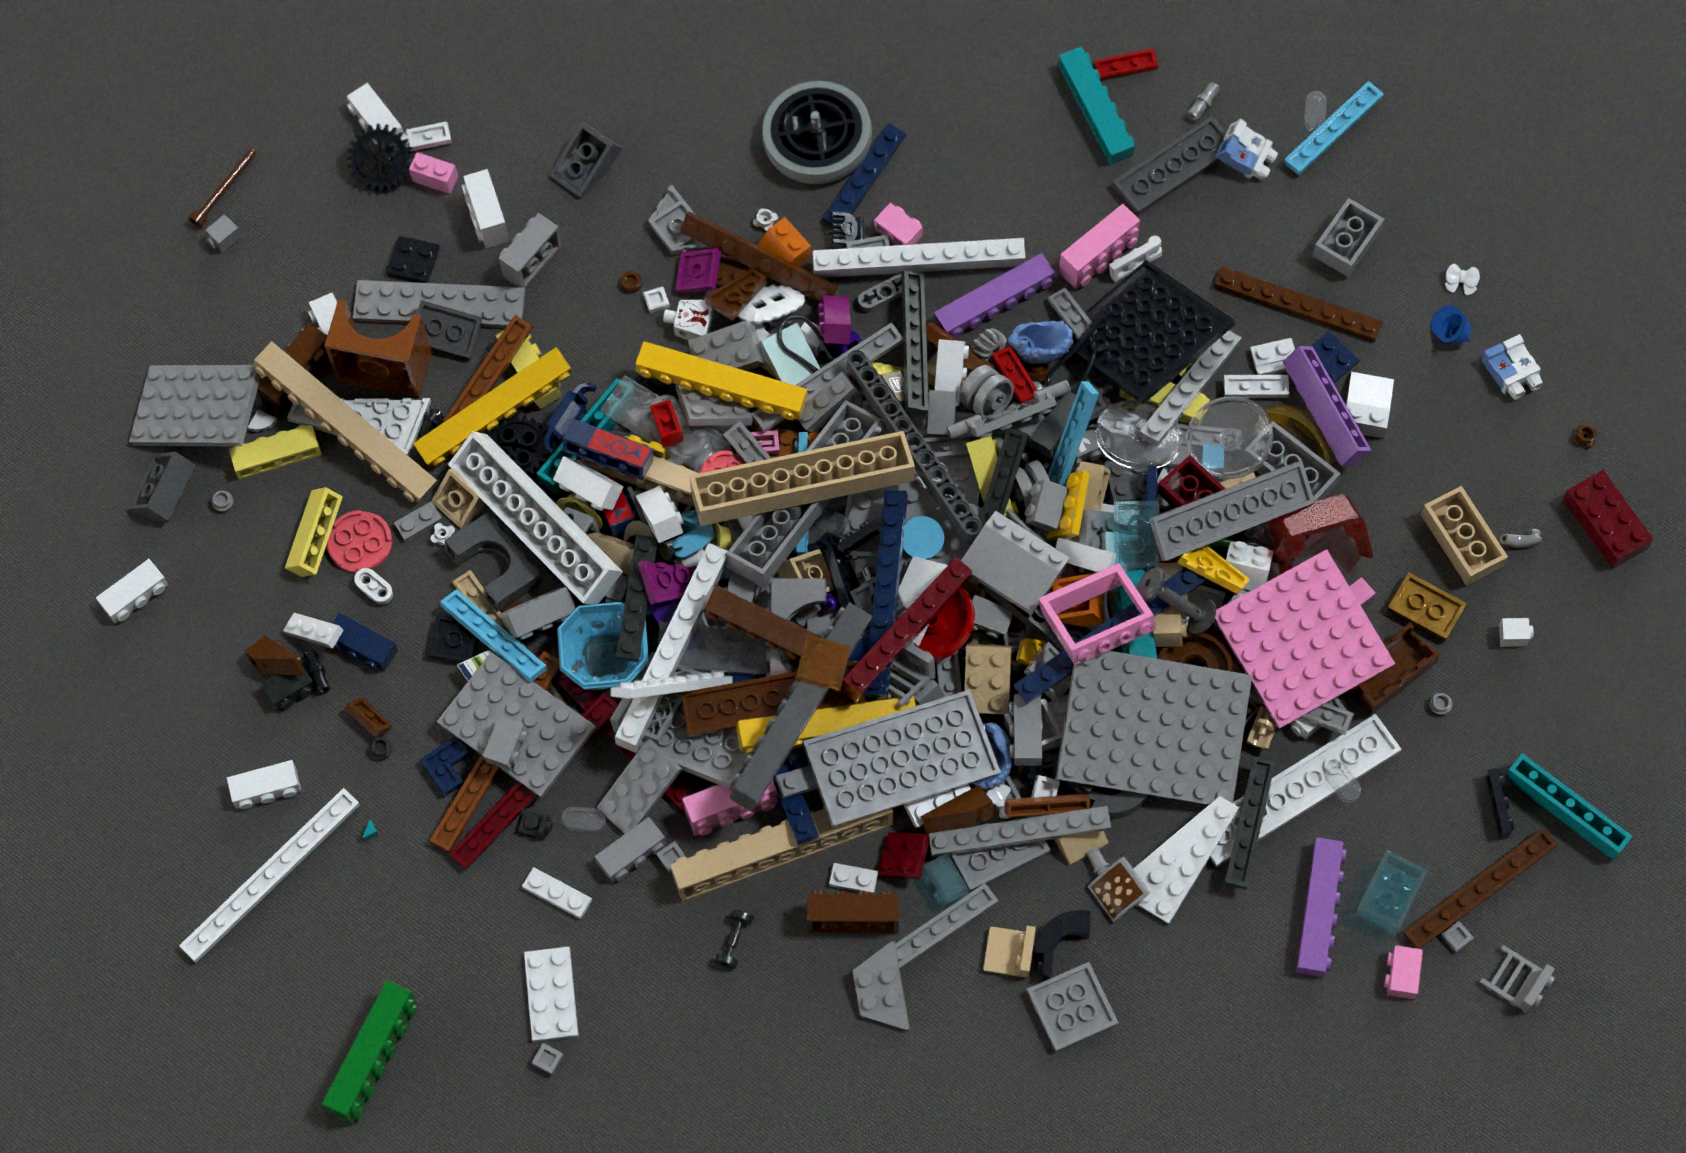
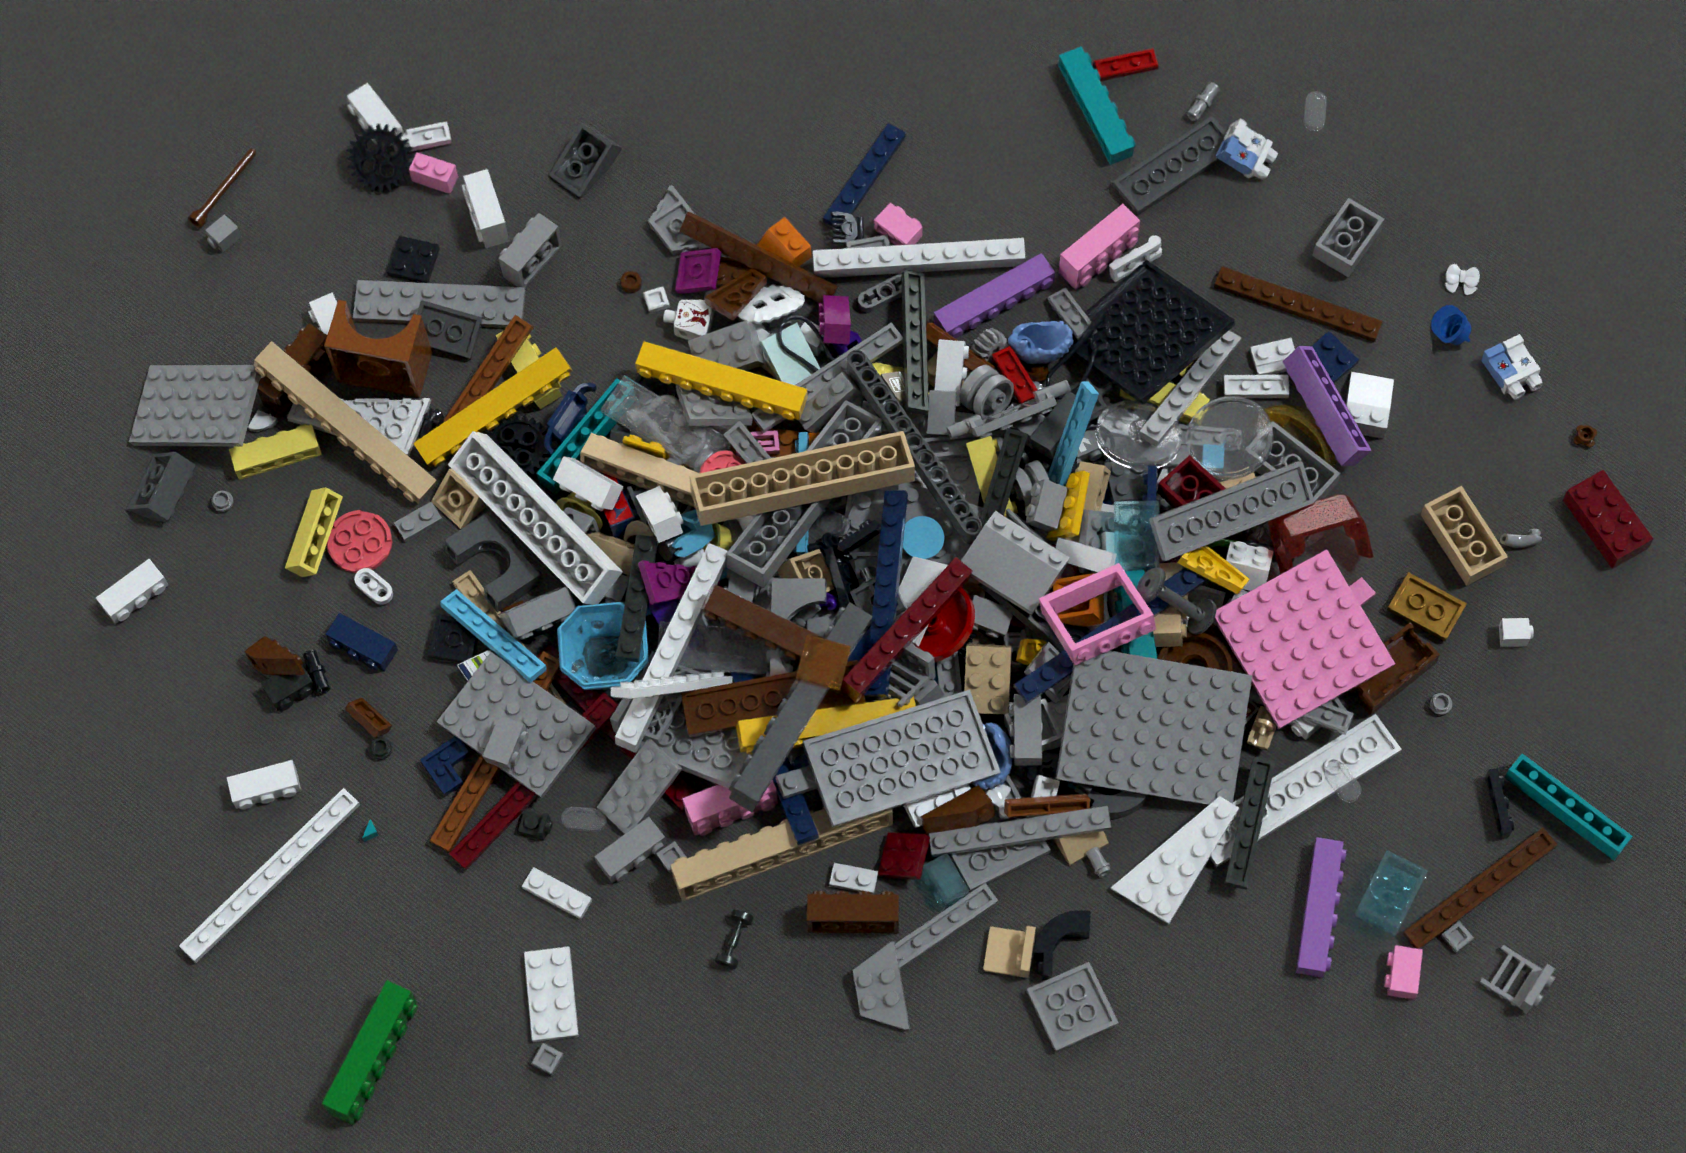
(313, 630): white plate -> none
(439, 528): white plate -> none
(608, 449): dark blue brick -> none
(667, 423): red slope -> none
(765, 214): white plate -> none
(817, 132): black wheel -> none
(1118, 889): slope -> none
(1333, 128): medium azure plate -> none

